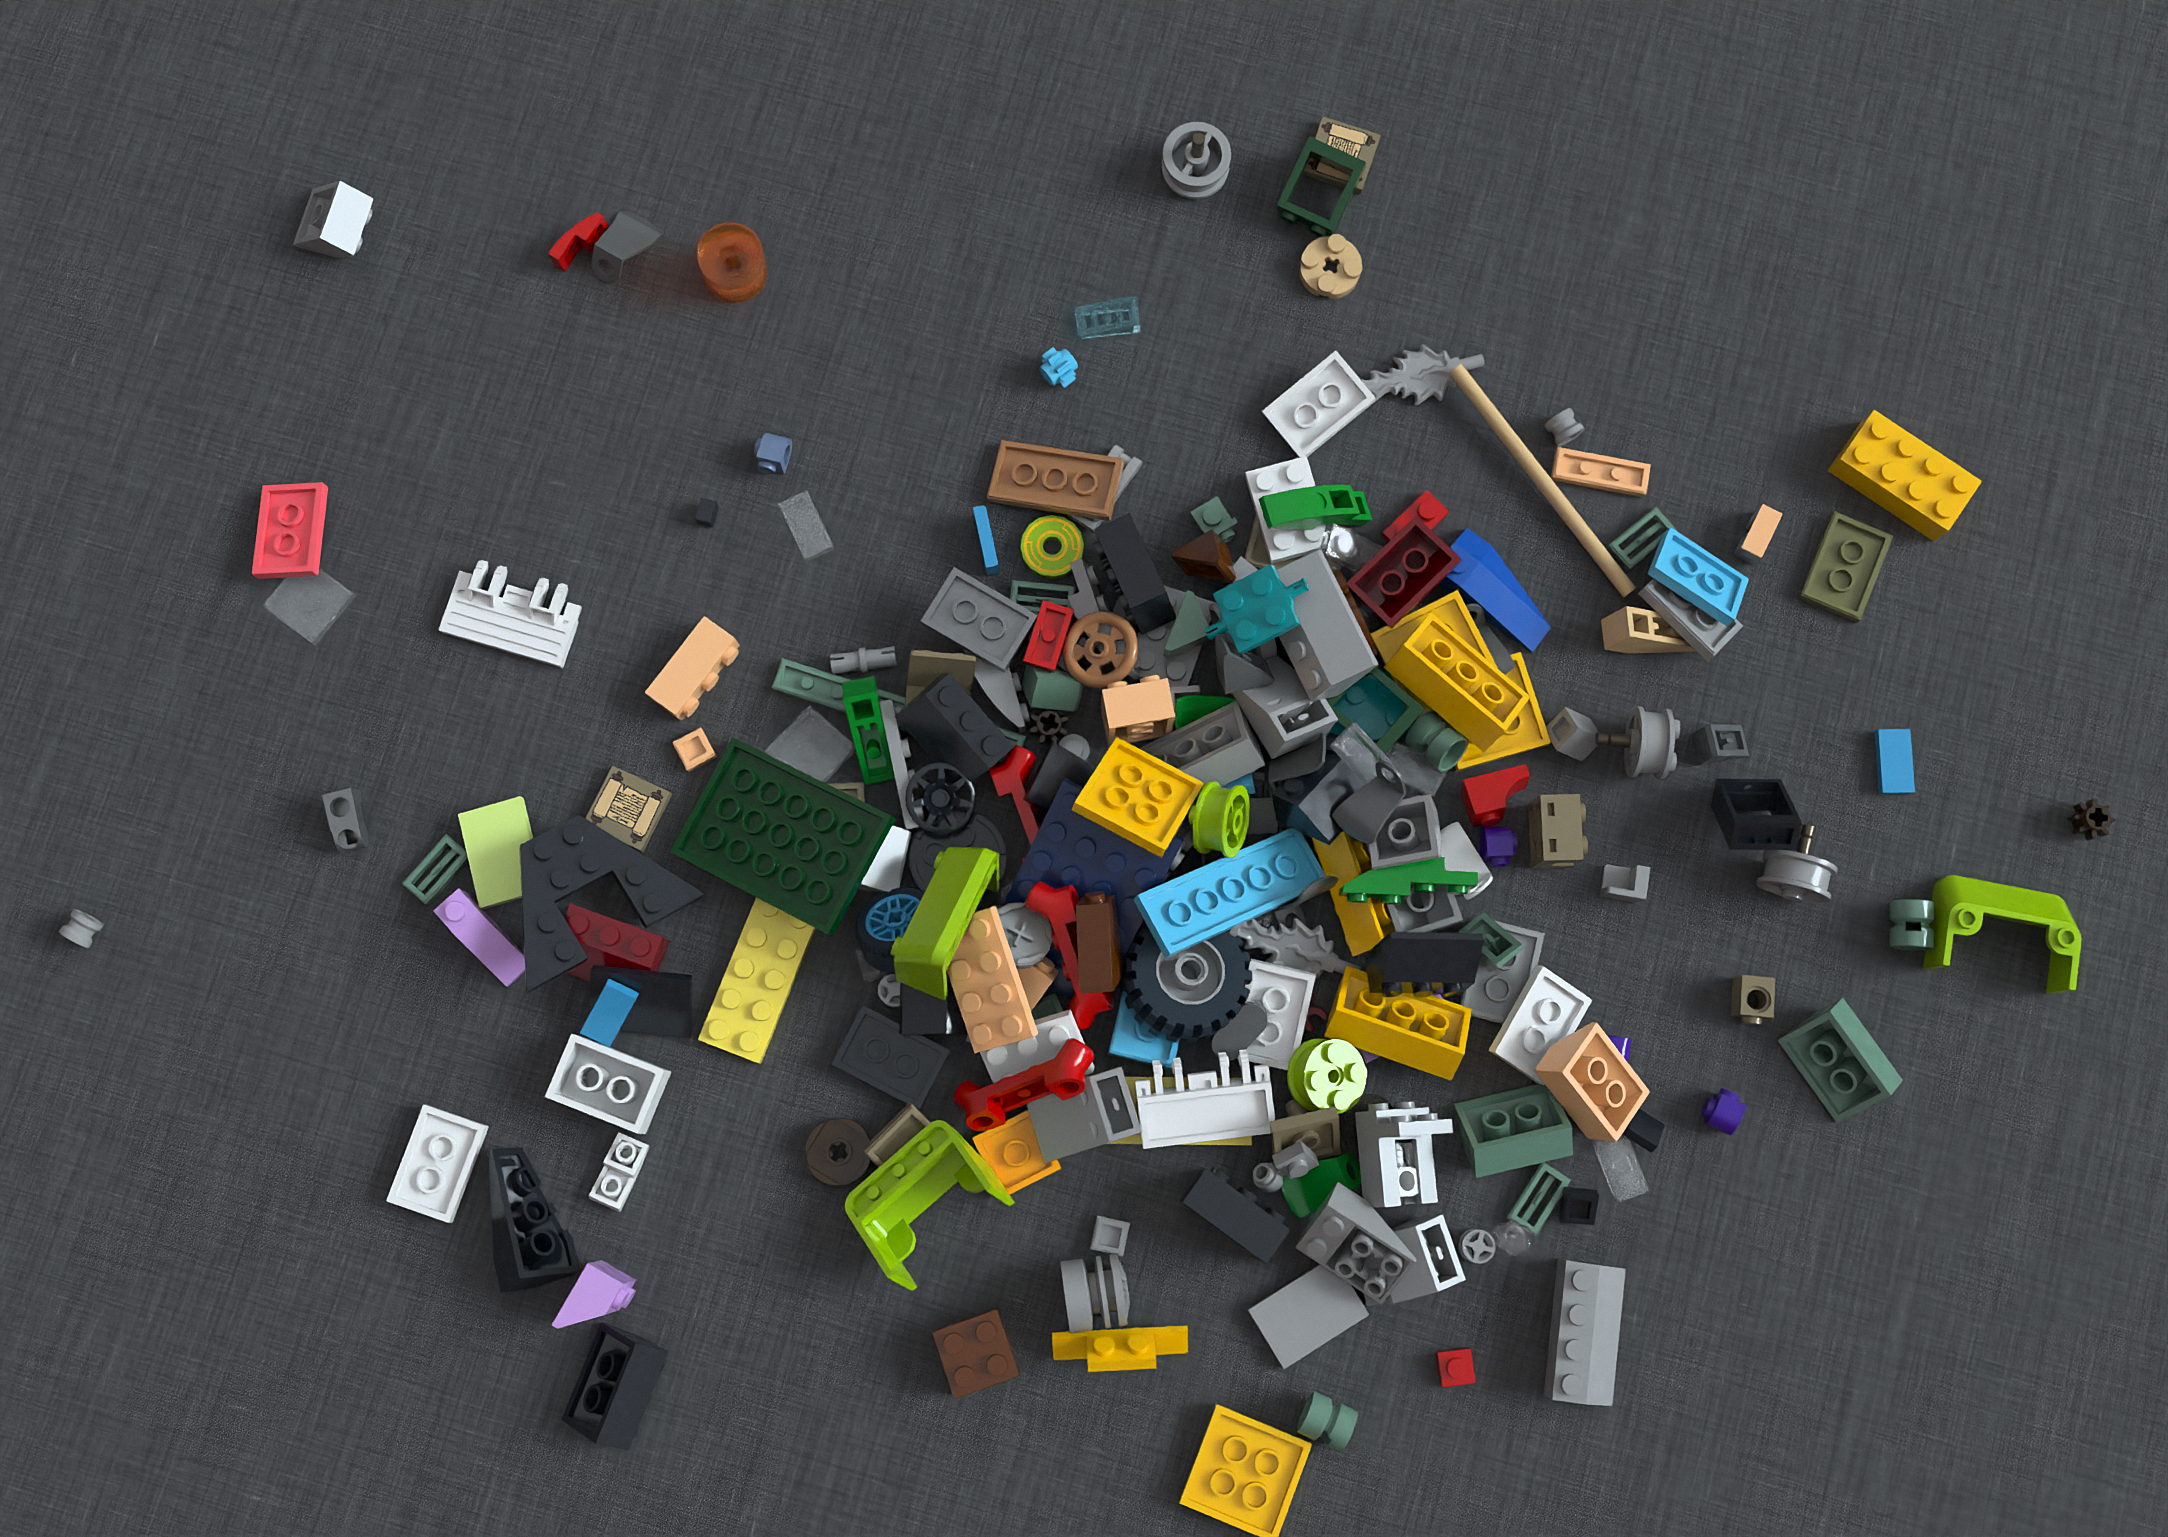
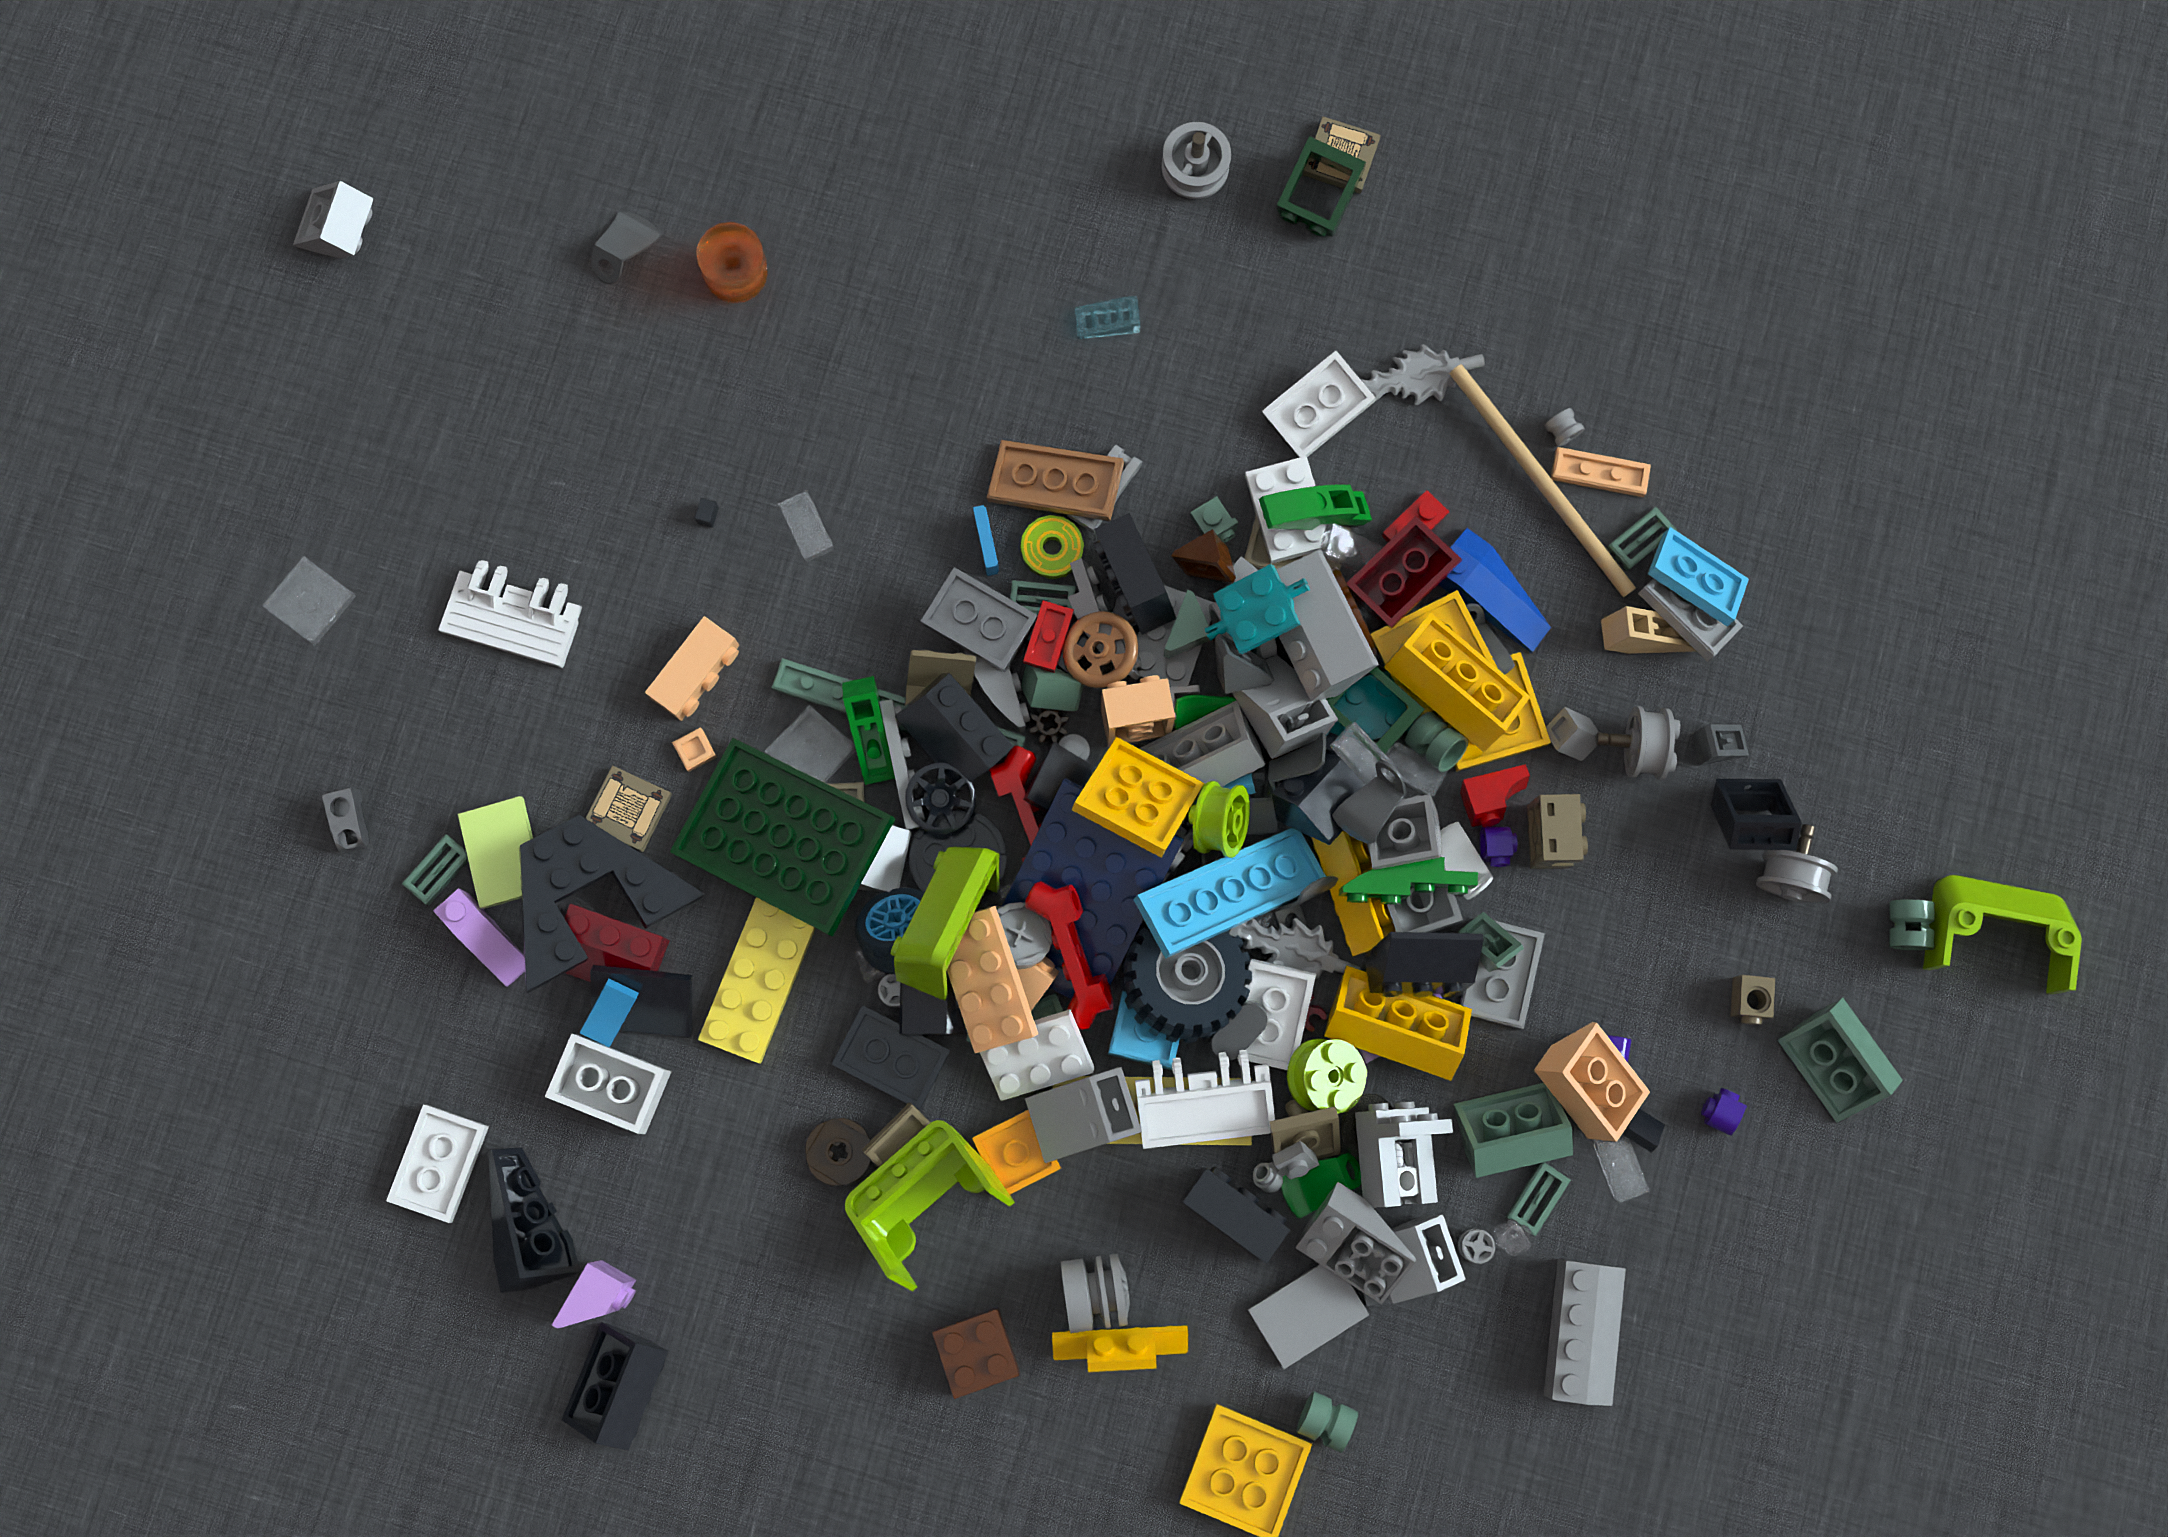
(81, 928): light grey wheel -> none
(290, 530): coral plate -> none
(581, 235): red slope -> none
(619, 1172): white slope -> none
(772, 453): sand blue plate -> none
(863, 660): light grey pin -> none
(1058, 367): medium azure gear -> none
(1062, 1076): red plate -> none
(1098, 943): reddish brown slope -> none
(1110, 1235): light grey tile -> none
(1336, 250): tan plate -> none
(1455, 1367): red plate -> none
(1540, 1017): white plate -> none
(1579, 1206): black tile -> none
(1625, 883): light grey panel -> none
(1760, 533): light nougat piece -> none
(1845, 567): olive tile -> none
(1894, 761): dark azure tile -> none
(1904, 475): yellow brick -> none
(2098, 816): dark brown gear -> none

